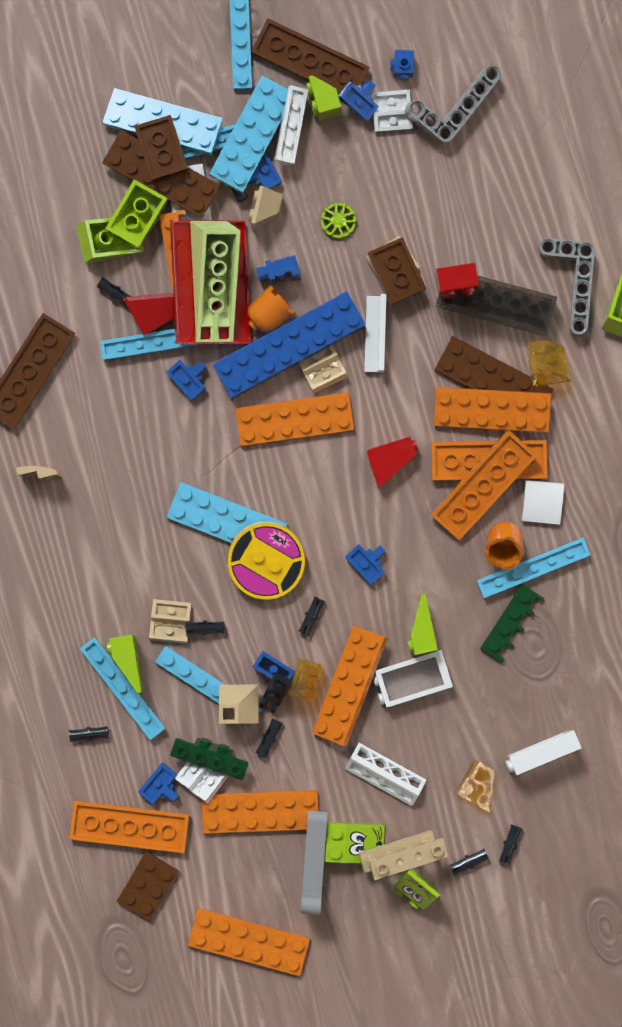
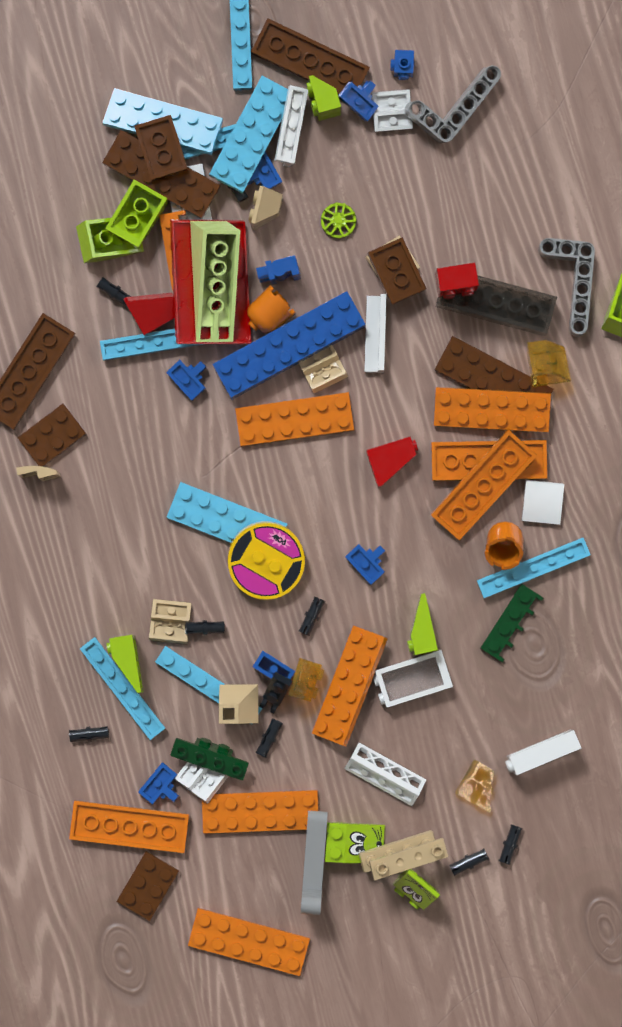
(51, 435): none -> reddish brown plate

